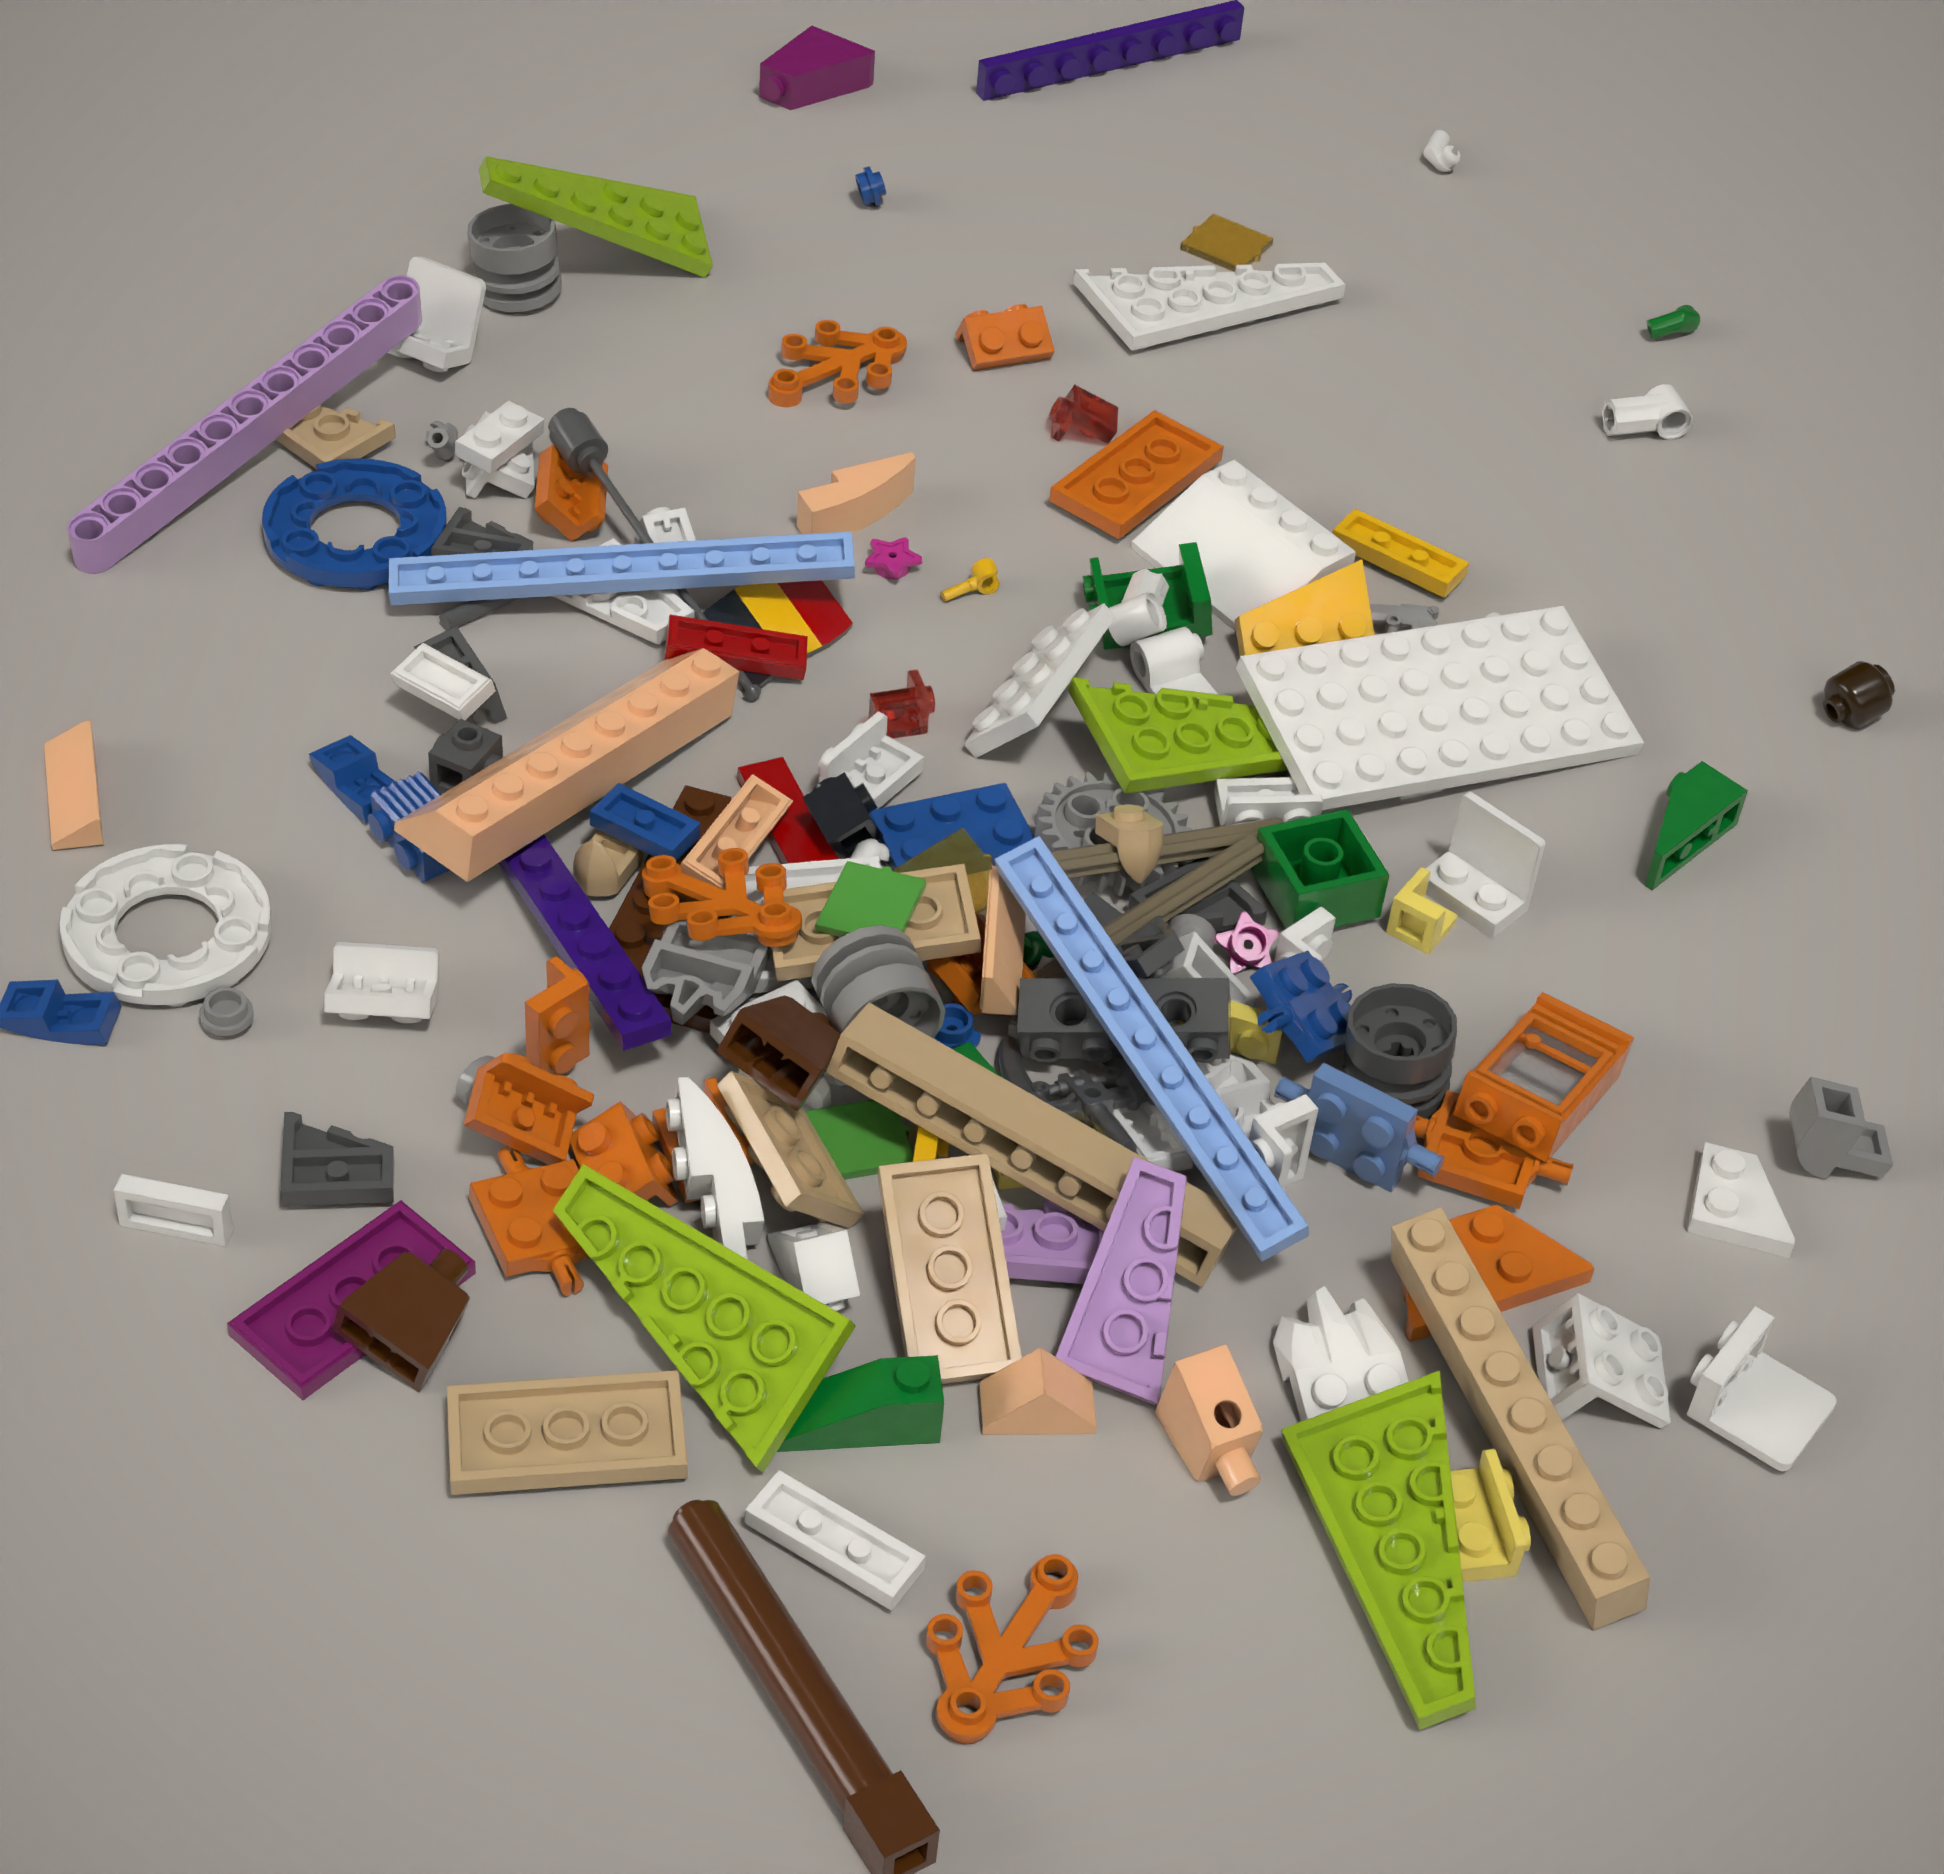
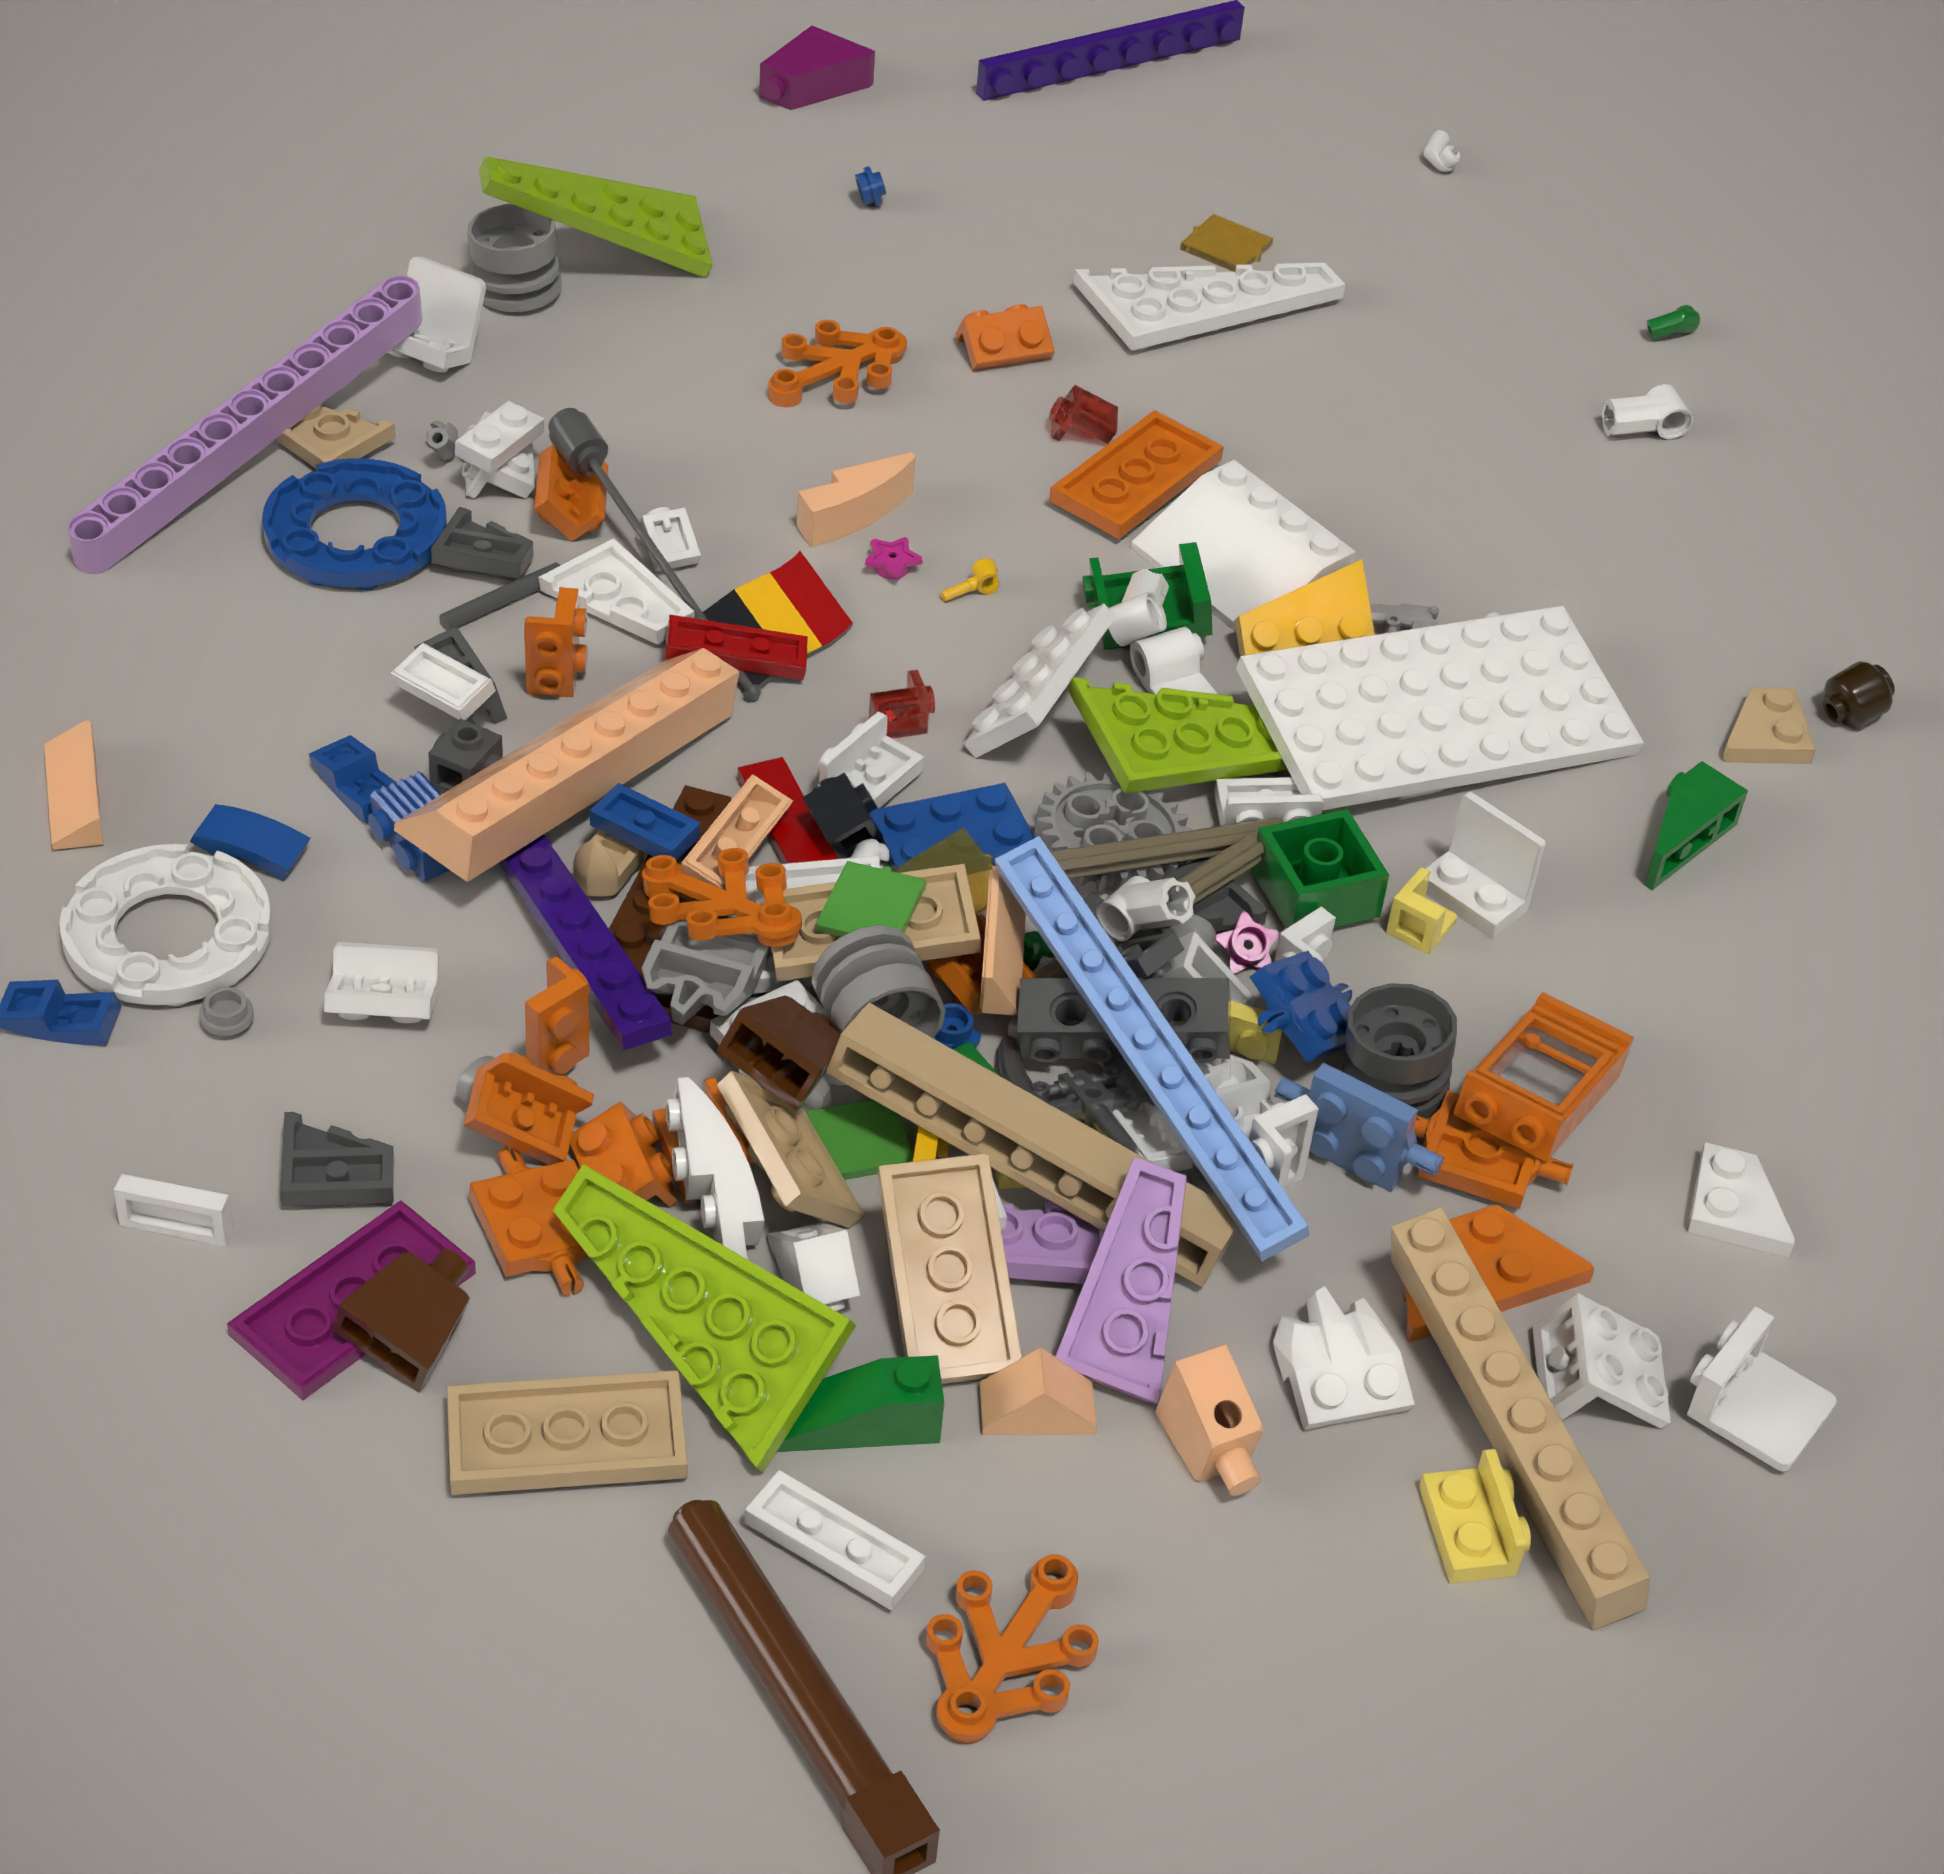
(251, 837): none -> blue slope
(554, 648): none -> orange bracket
(621, 568): light blue plate -> none
(1135, 836): tan plate -> none
(1144, 906): none -> white piece
(1389, 1511): lime wing -> none
(1401, 553): yellow plate -> none
(1770, 729): none -> tan wing
(1834, 1133): light grey brick -> none

